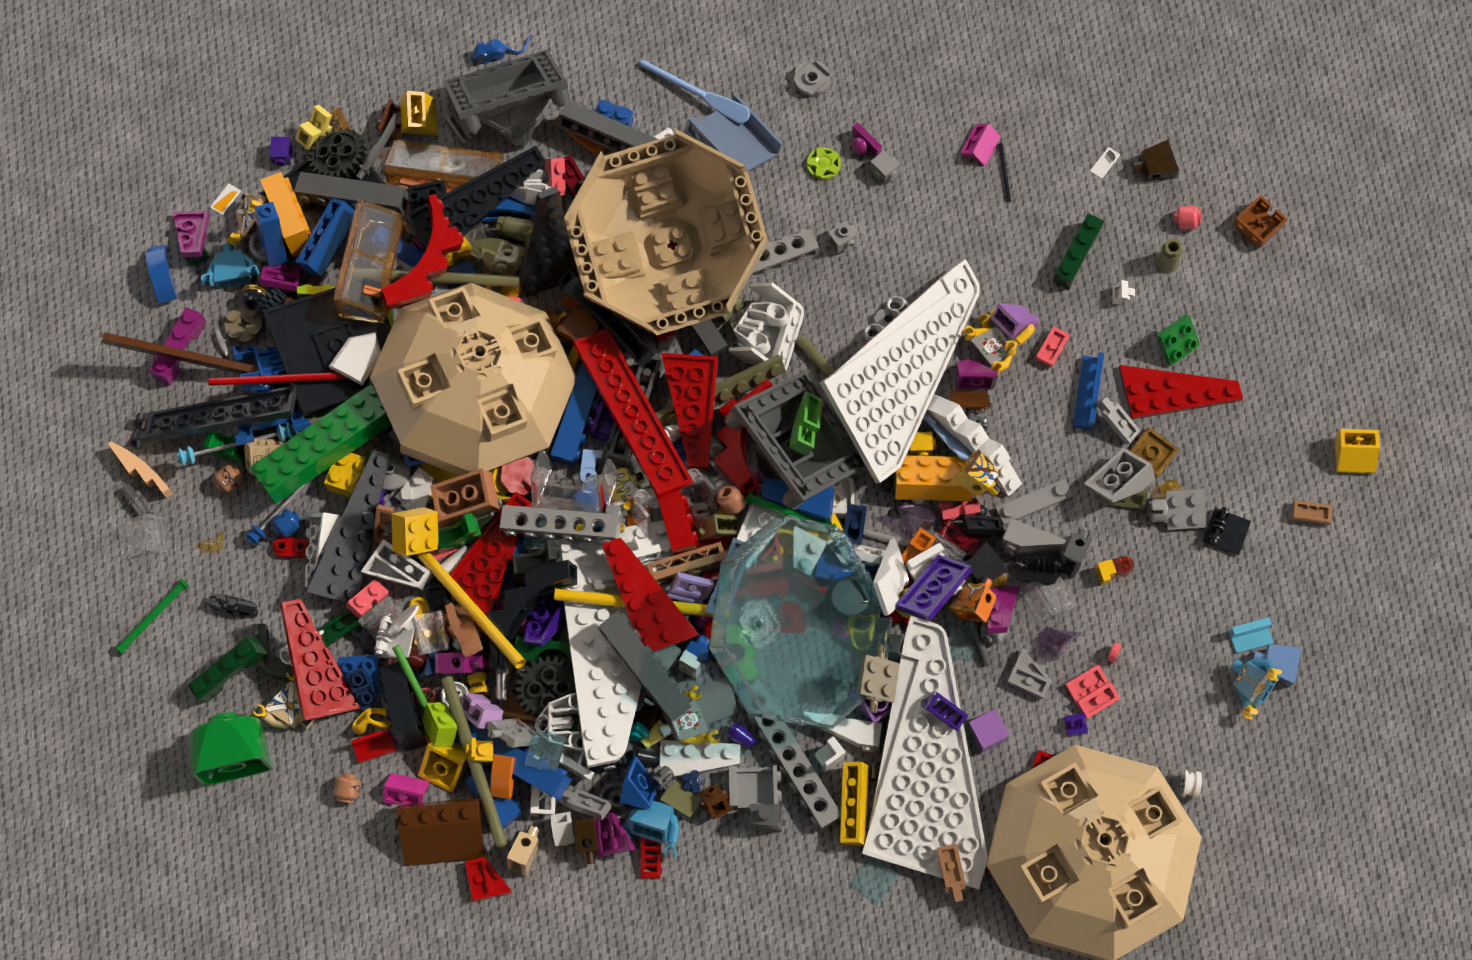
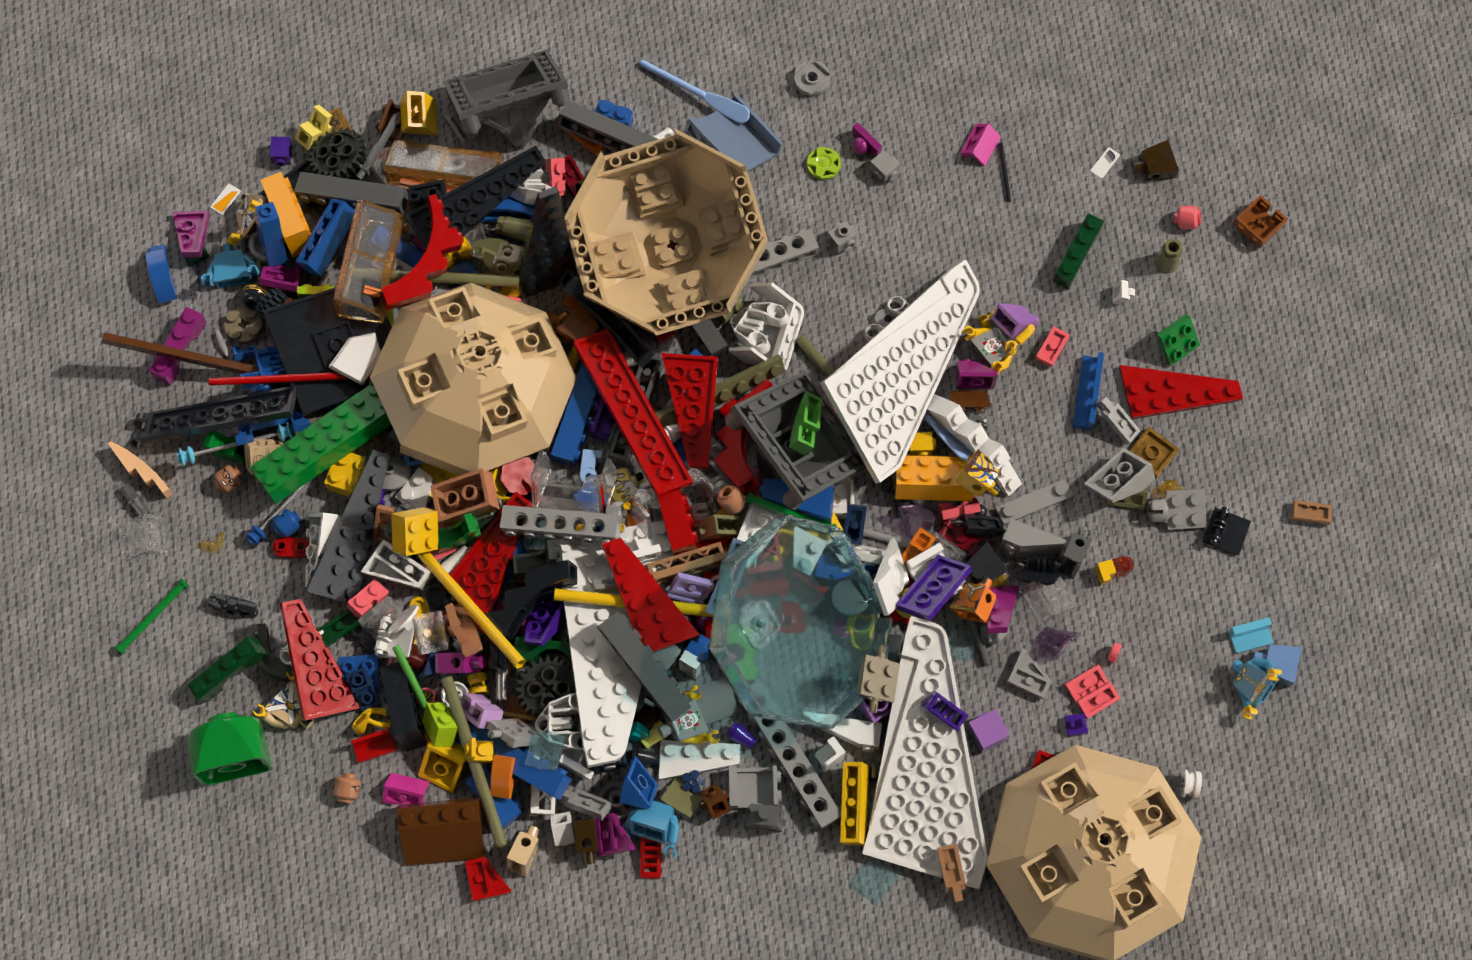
(493, 50): blue animal -> none
(661, 777): dark grey gear -> none
(1357, 451): yellow slope -> none

